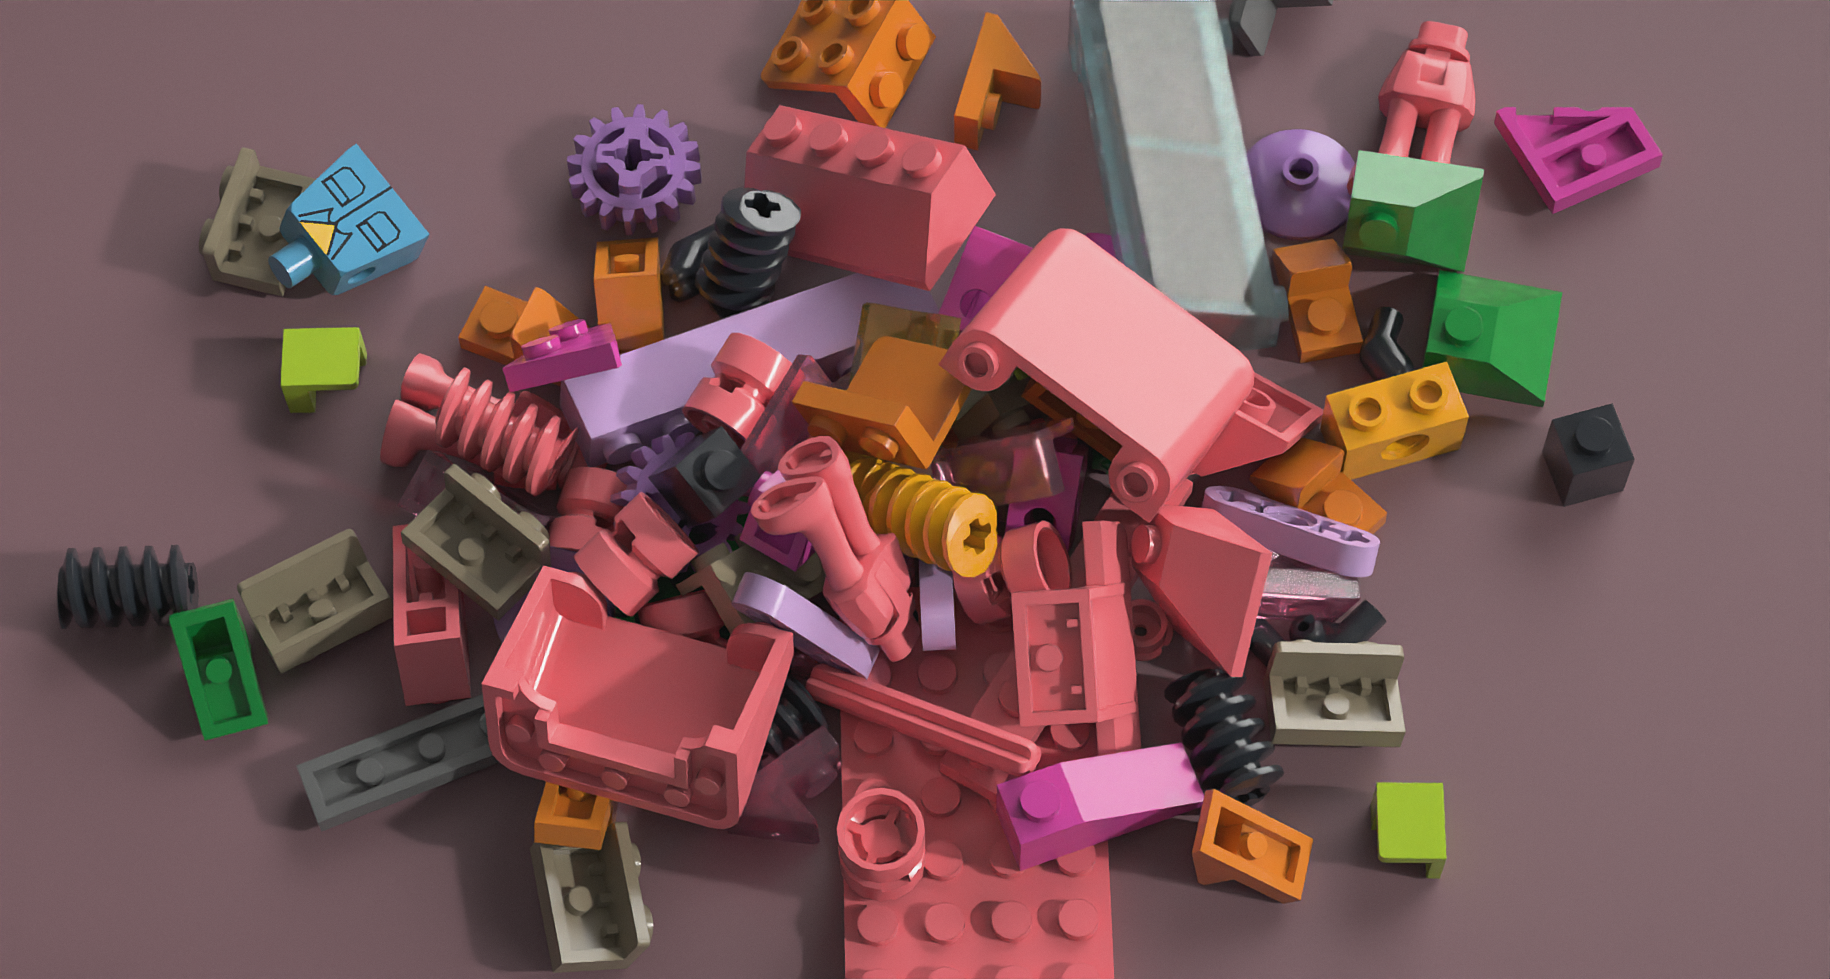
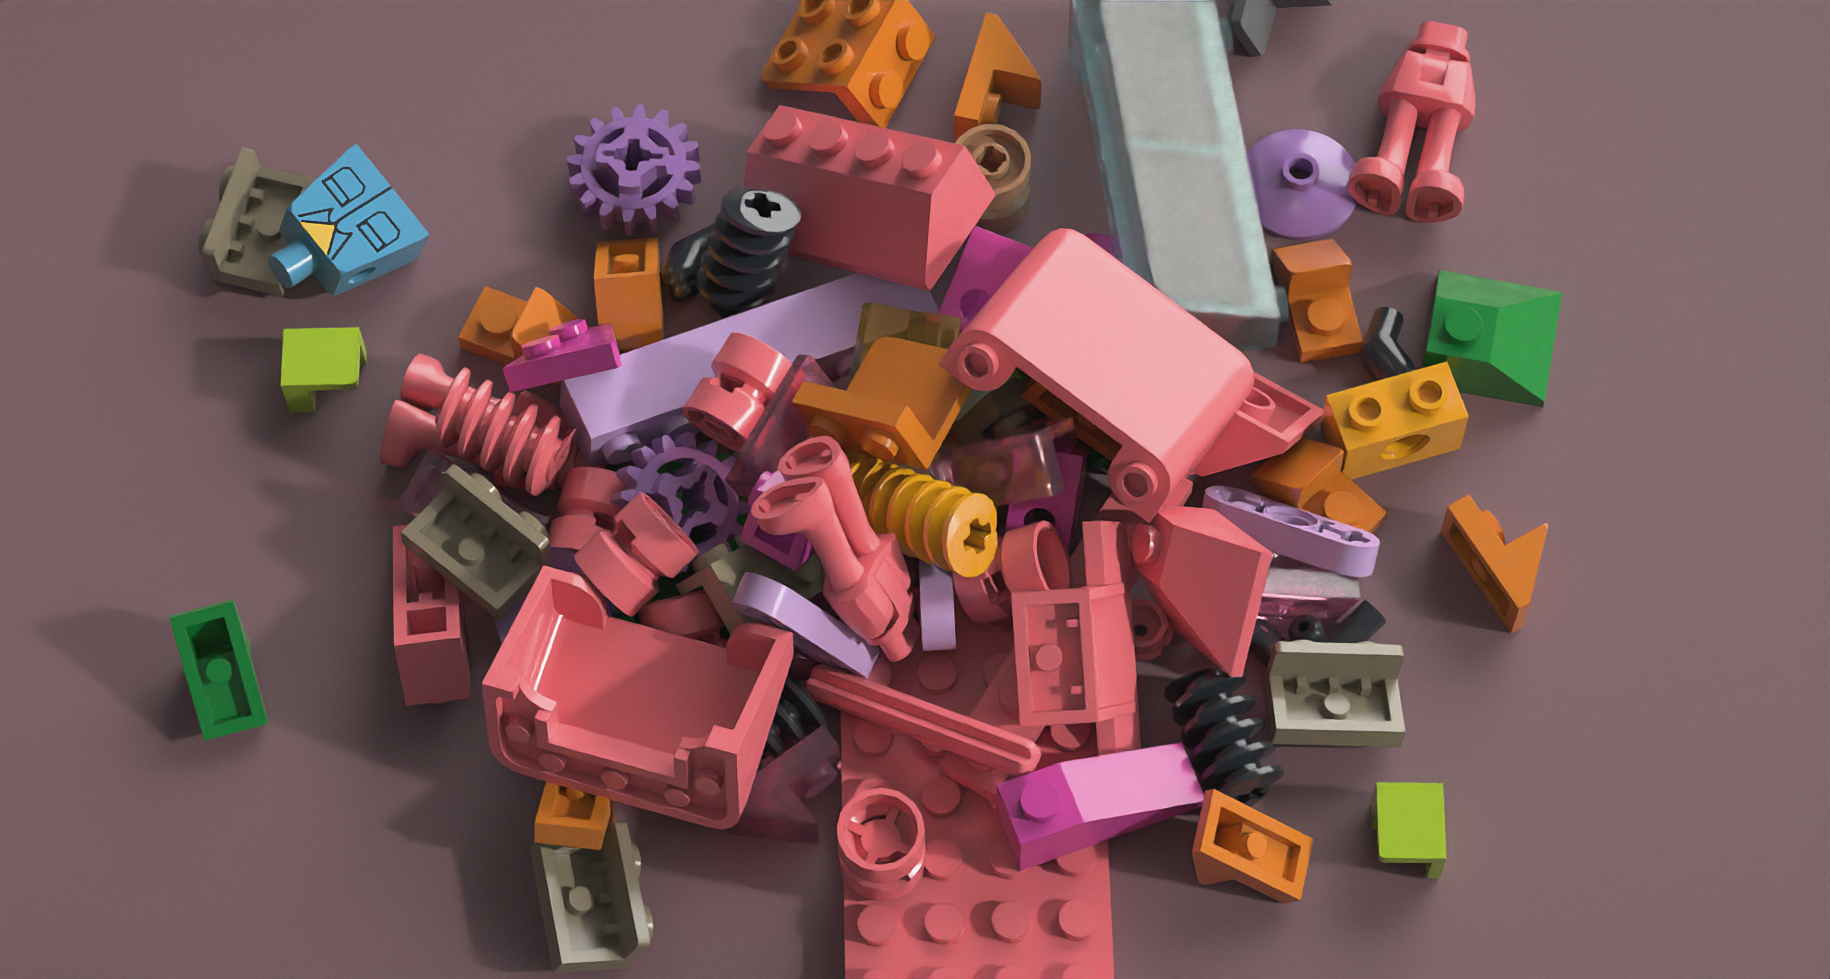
(125, 588): black piece -> none
(315, 600): dark tan bracket -> none
(398, 763): dark grey plate -> none
(705, 477): black brick -> none
(1007, 168): none -> medium nougat wheel
(1412, 210): green slope -> none
(1501, 571): none -> orange slope
(1578, 150): dark pink wing -> none
(1588, 455): black brick -> none

